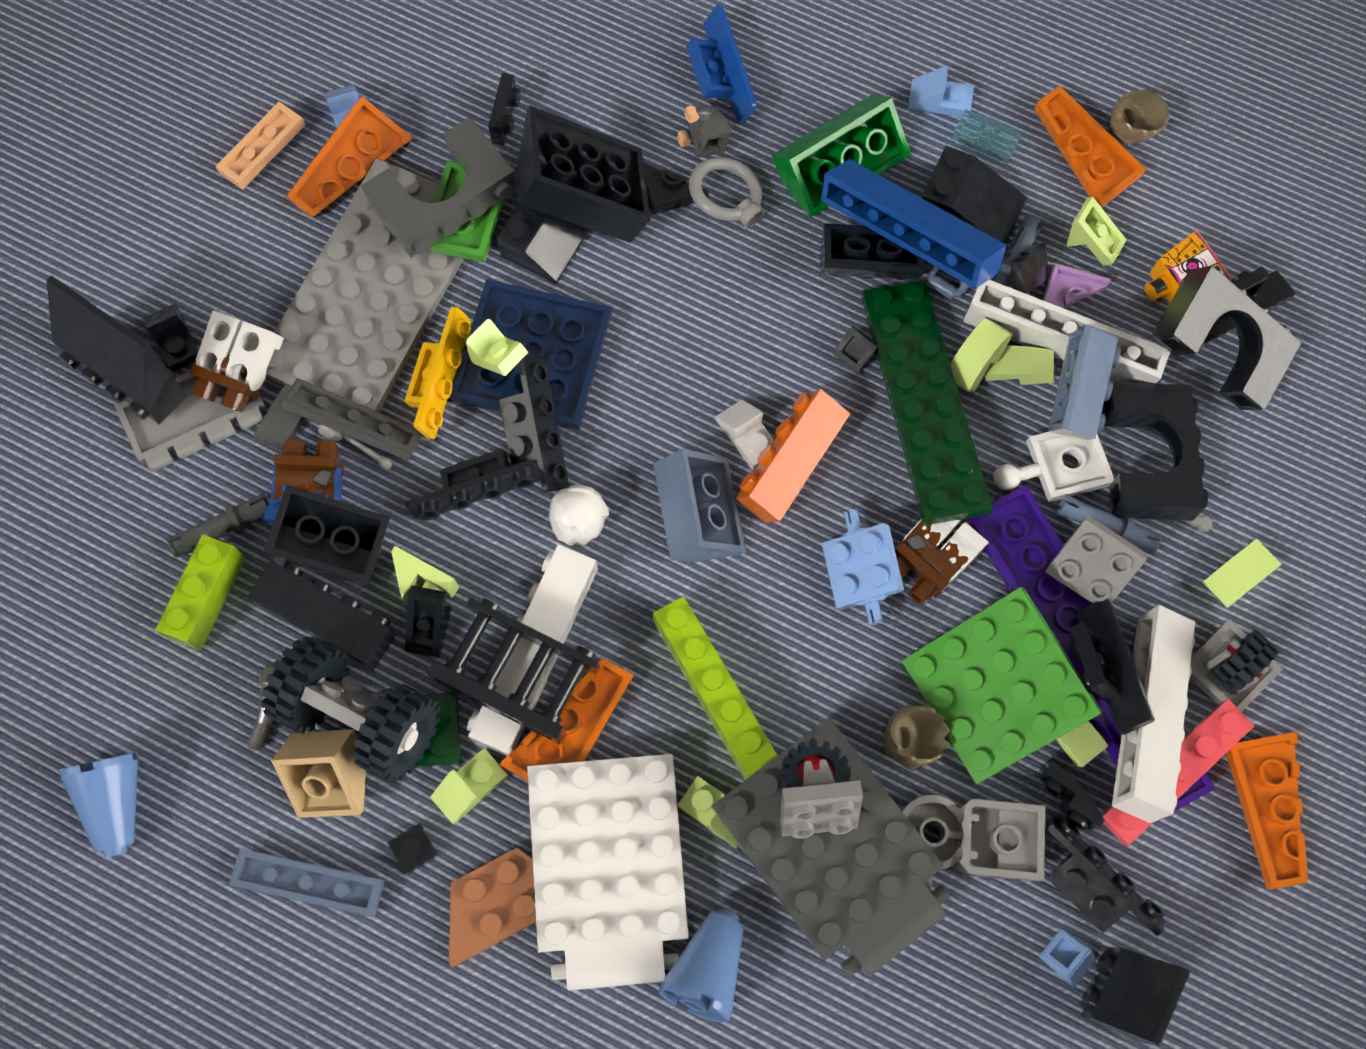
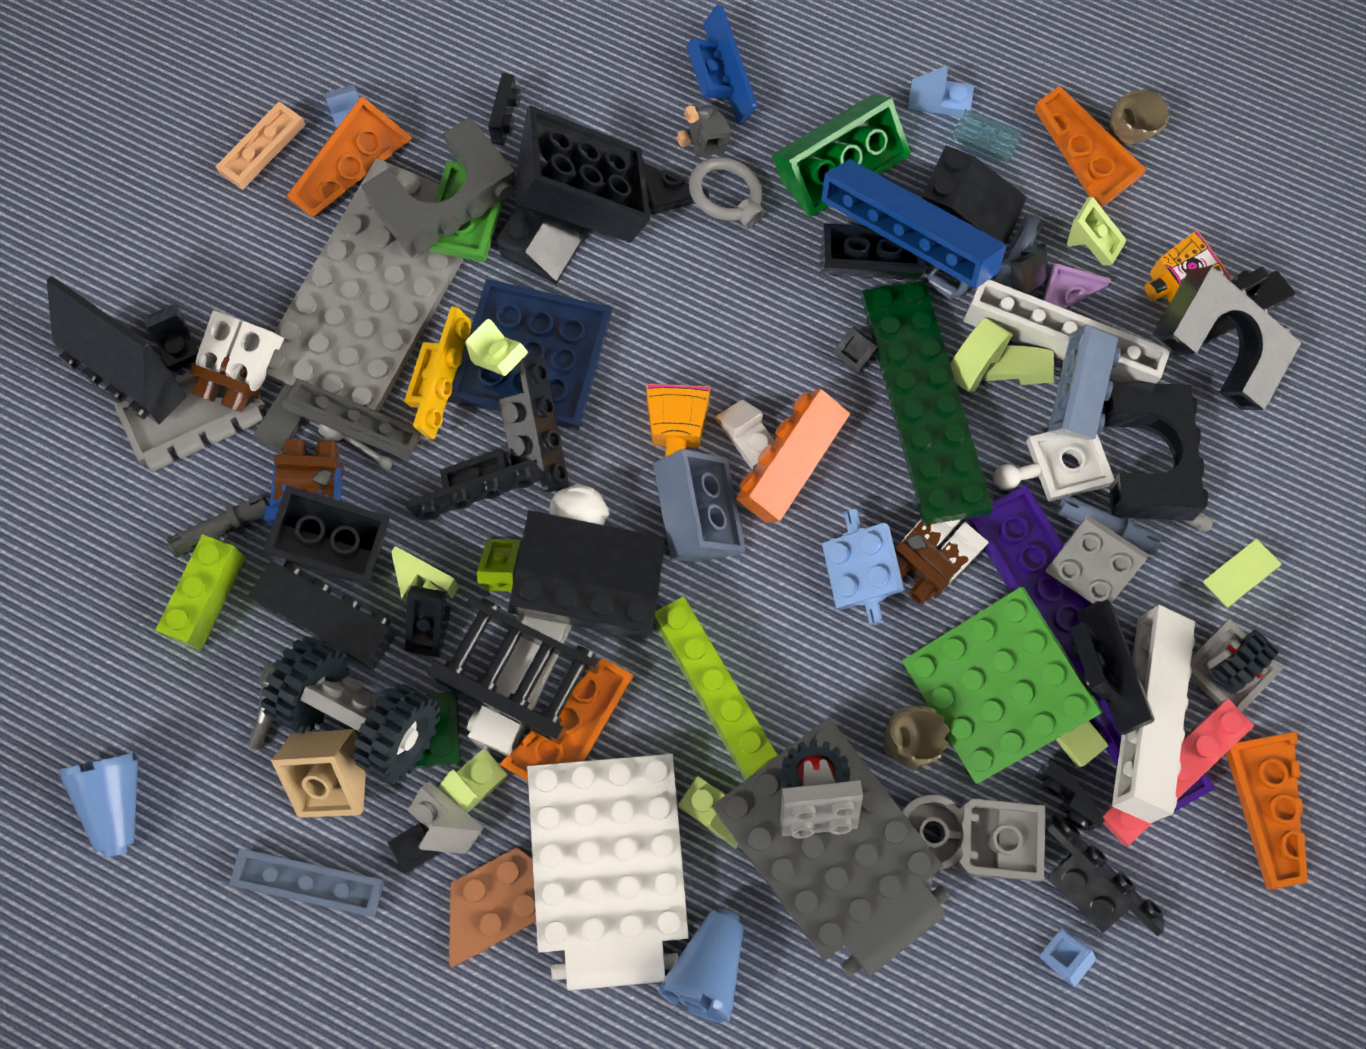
(448, 824): none -> light grey slope
(498, 564): none -> lime slope
(587, 575): none -> black slope
(677, 415): none -> light orange torso
(1134, 995): black slope -> none

